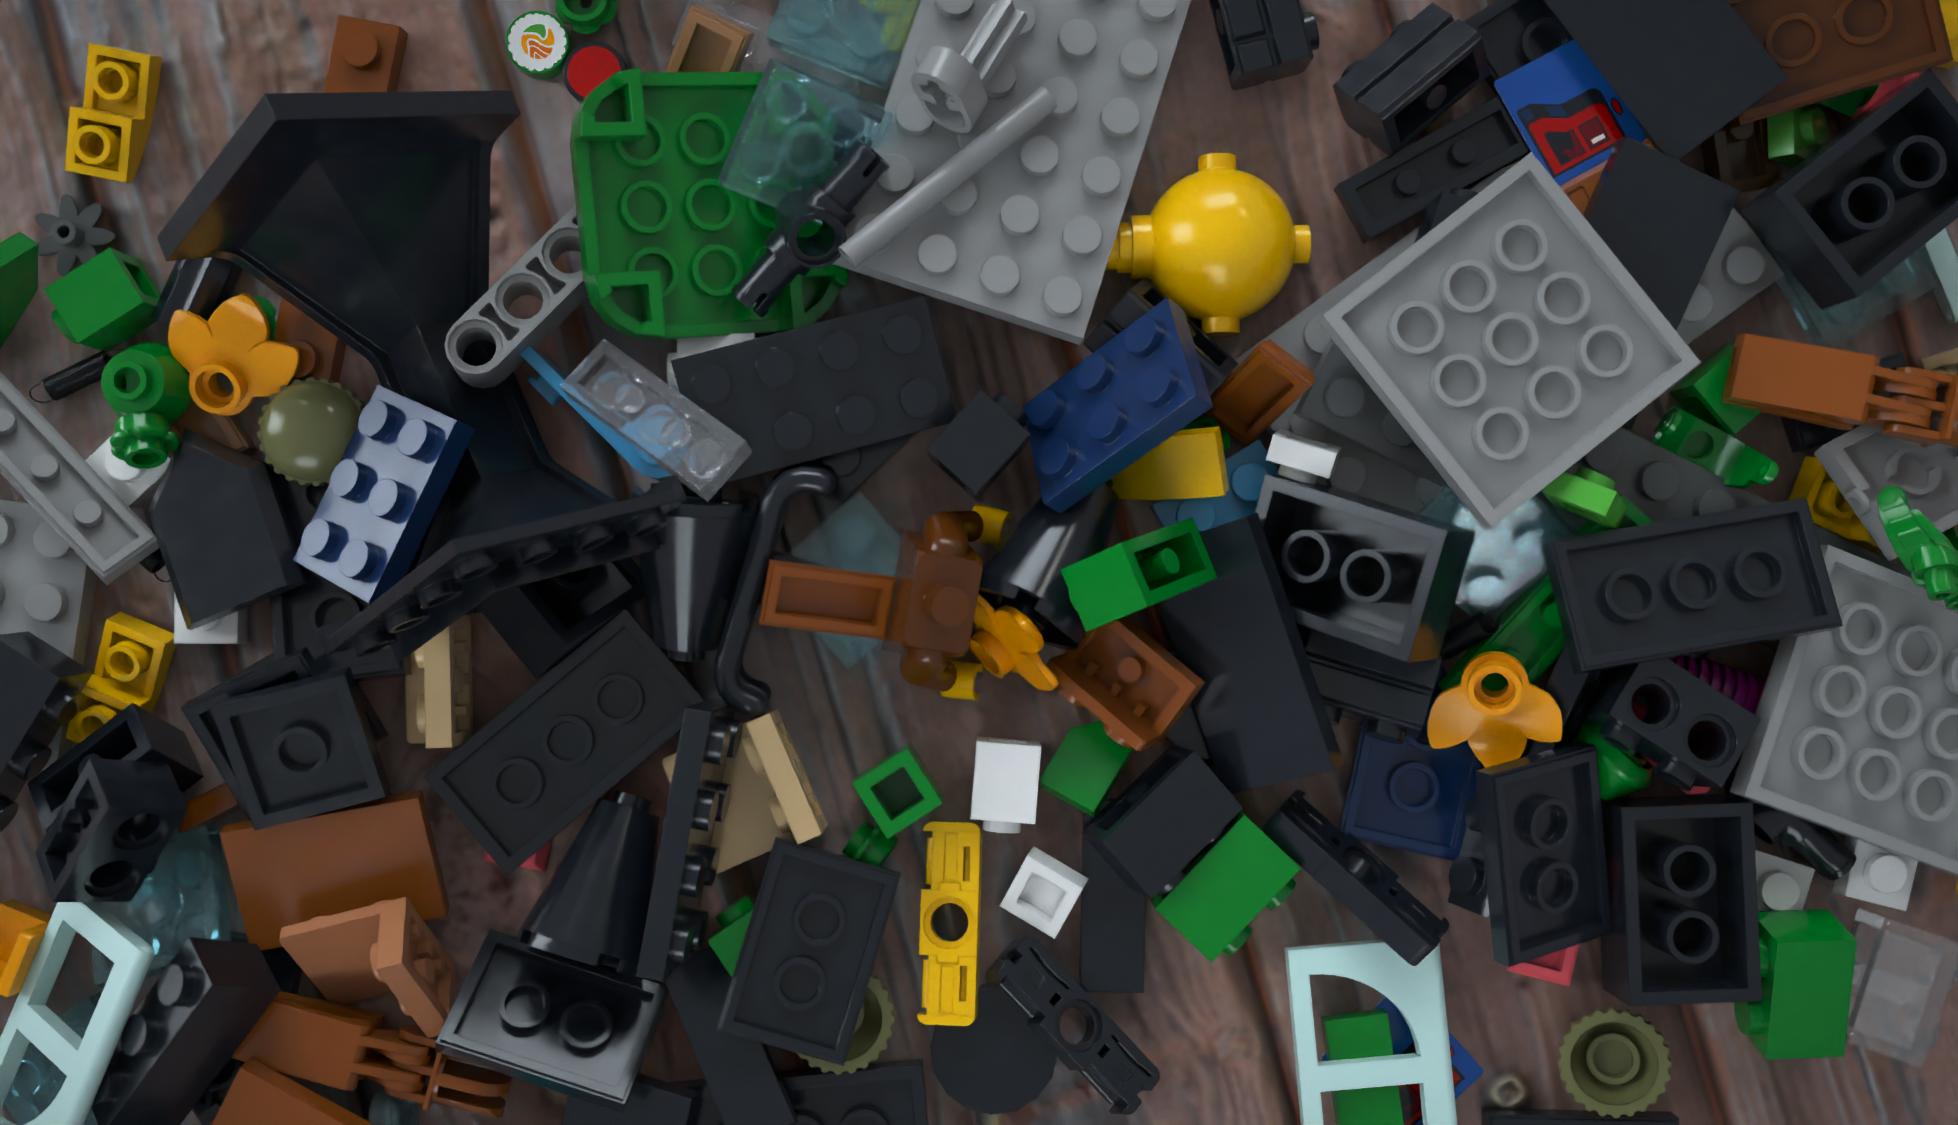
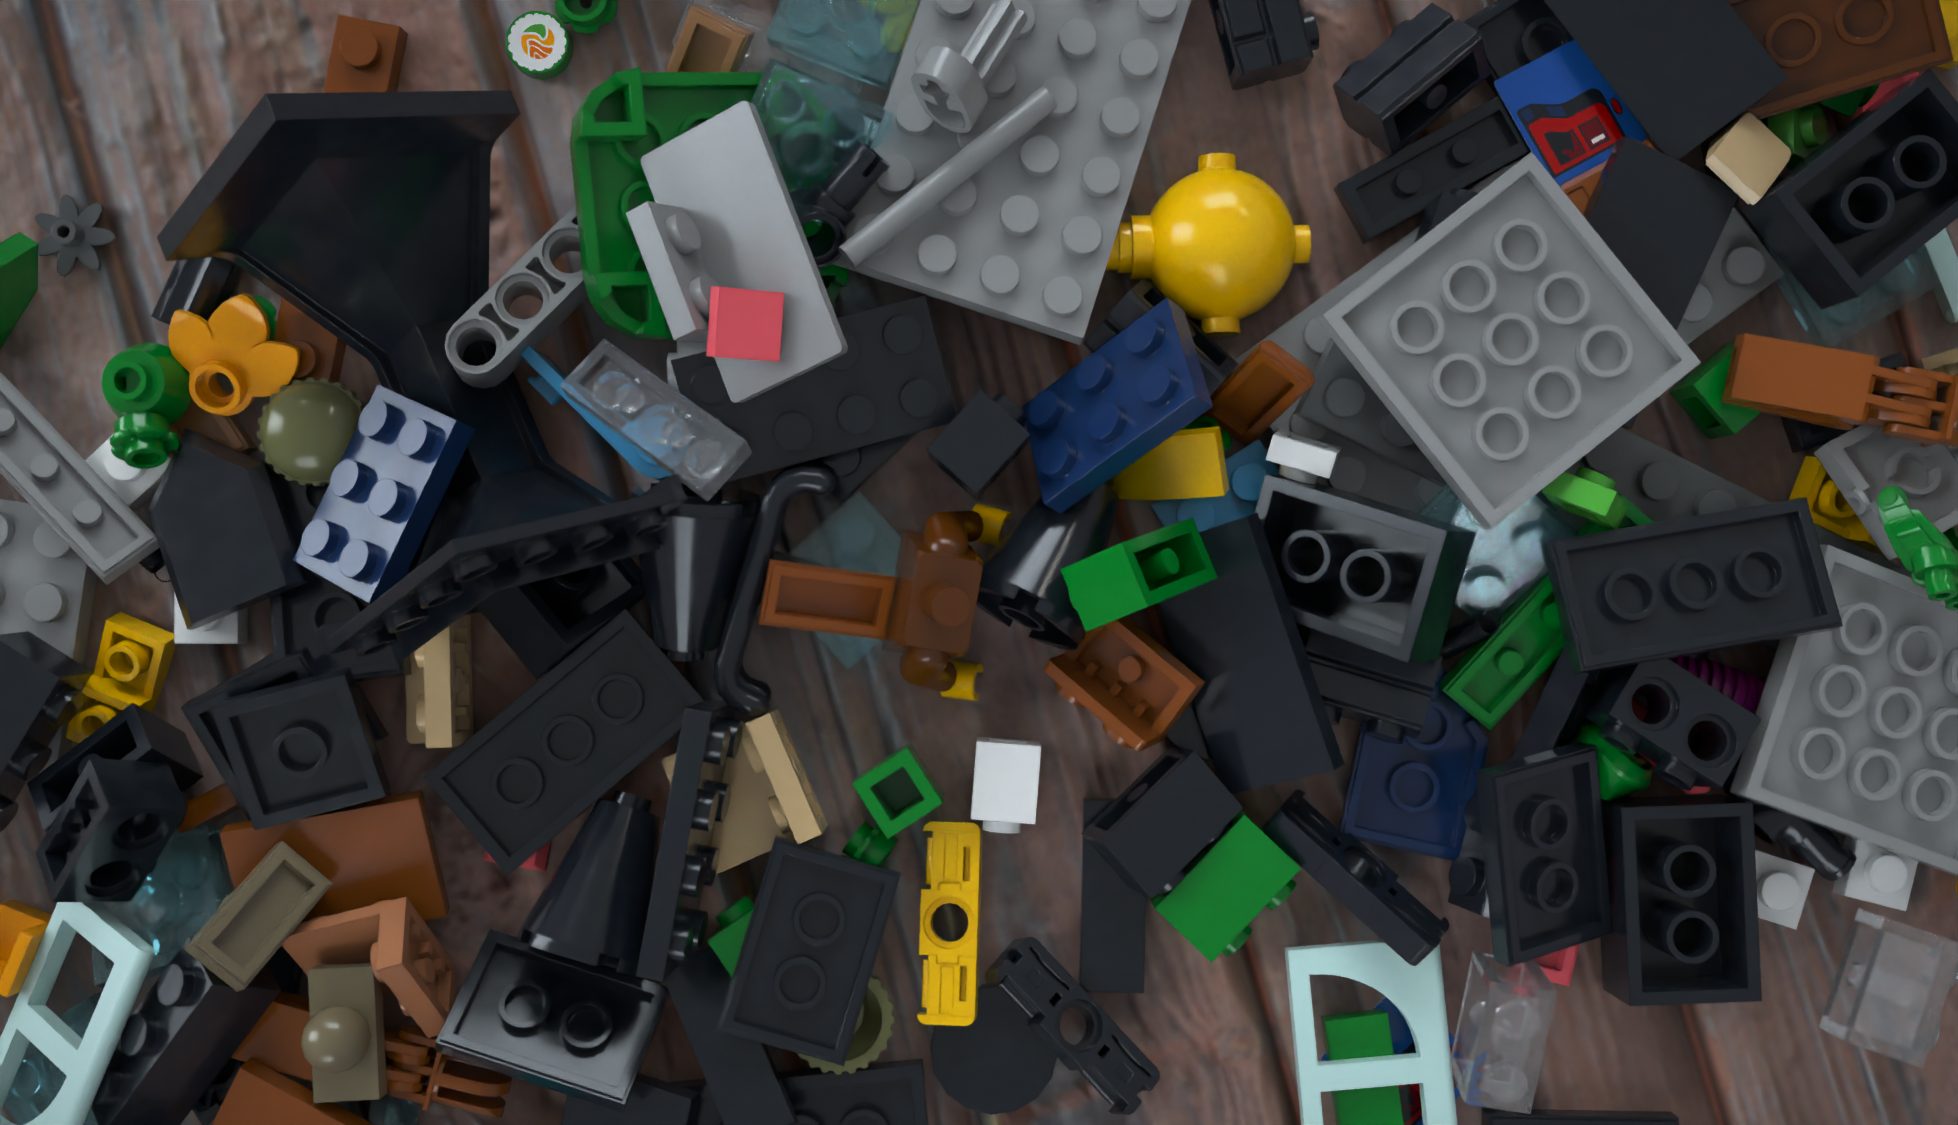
(75, 376): black piece -> none
(104, 300): green brick -> none
(116, 115): yellow slope -> none
(258, 916): none -> dark tan tile
(345, 1033): none -> dark tan tile
(589, 67): red tile -> none
(732, 224): none -> light grey bracket
(745, 324): none -> coral tile
(1009, 642): light orange plate -> none
(1044, 892): white plate -> none
(1085, 767): green tile -> none
(1494, 720): light orange plate -> none
(1502, 1033): none -> clear brick
(1614, 1062): olive hat -> none
(1713, 450): green helmet -> none
(1747, 157): none -> tan slope
(1804, 986): green brick -> none

